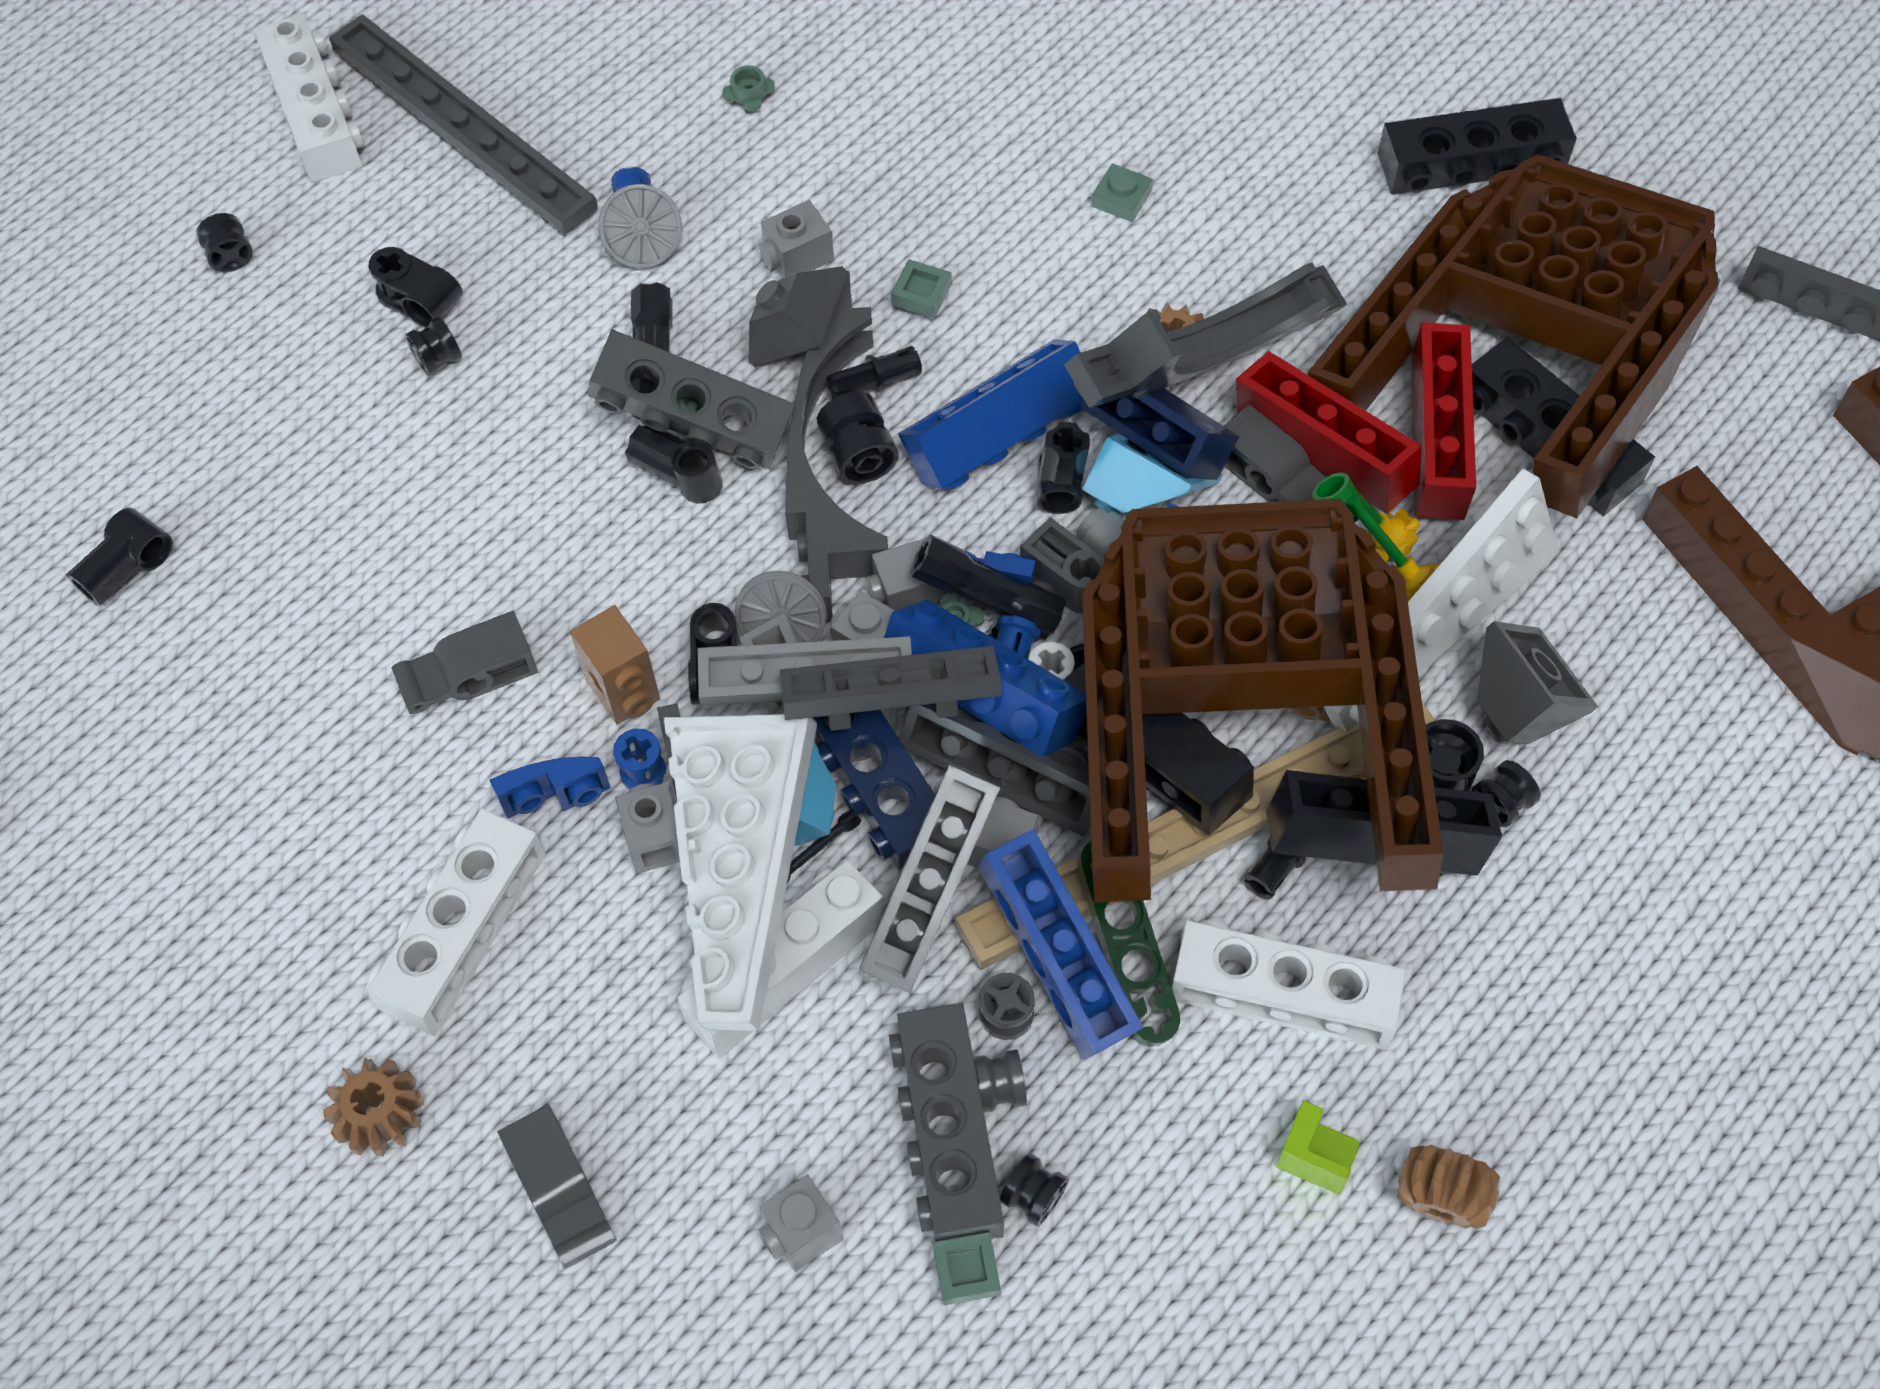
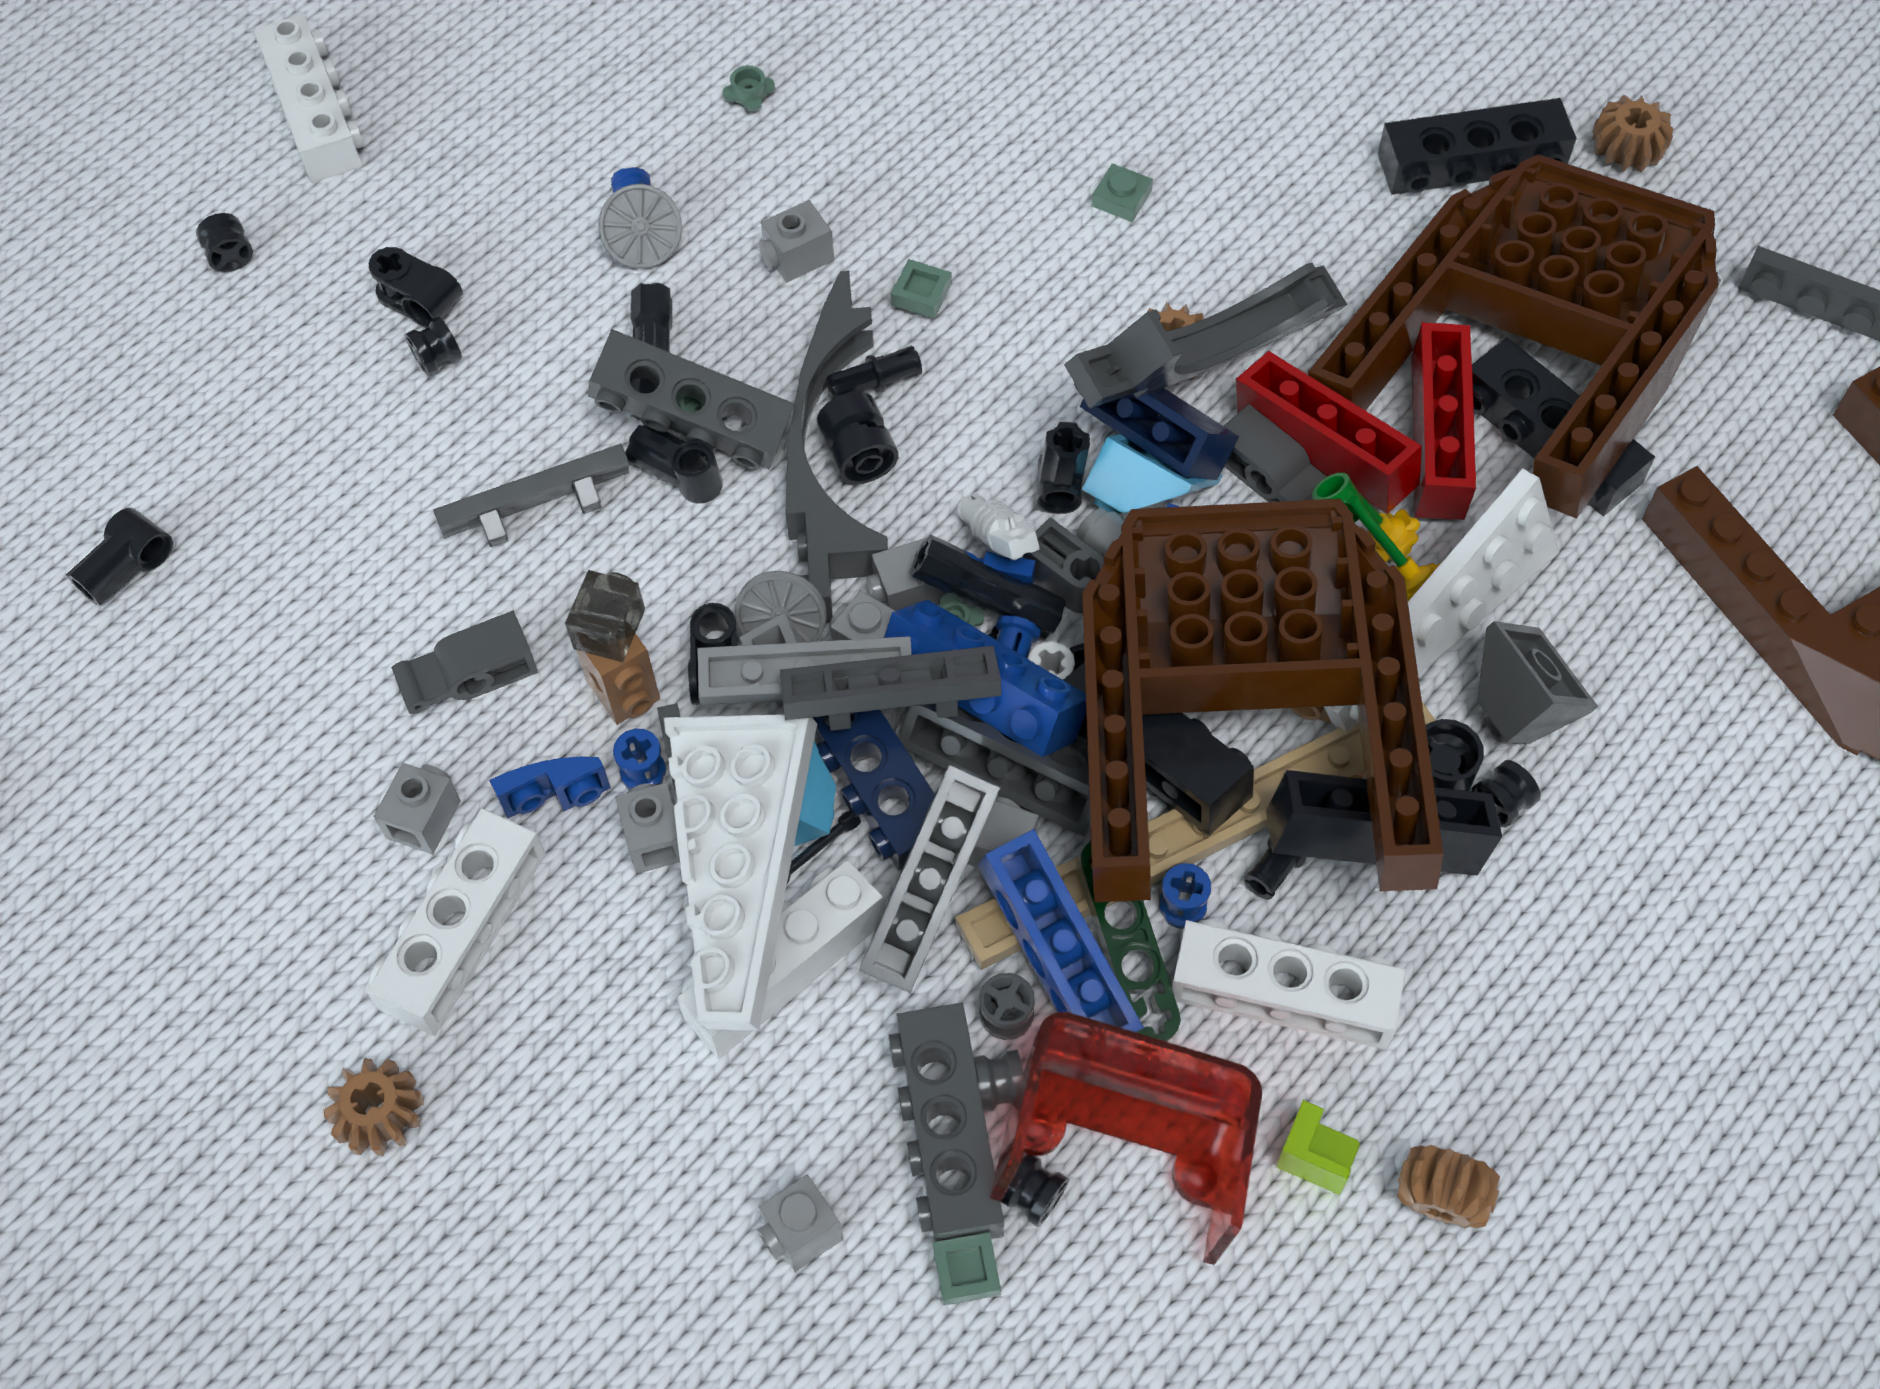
(418, 807): none -> light grey brick
(464, 124): dark grey plate -> none
(516, 496): none -> dark grey hinge
(557, 1186): dark grey piece -> none
(605, 615): none -> clear smoke brick
(793, 314): dark grey slope -> none
(993, 417): blue brick -> none
(998, 526): none -> white hinge
(1146, 1095): none -> clear red windscreen
(1175, 883): none -> blue bush
(1632, 133): none -> medium nougat gear

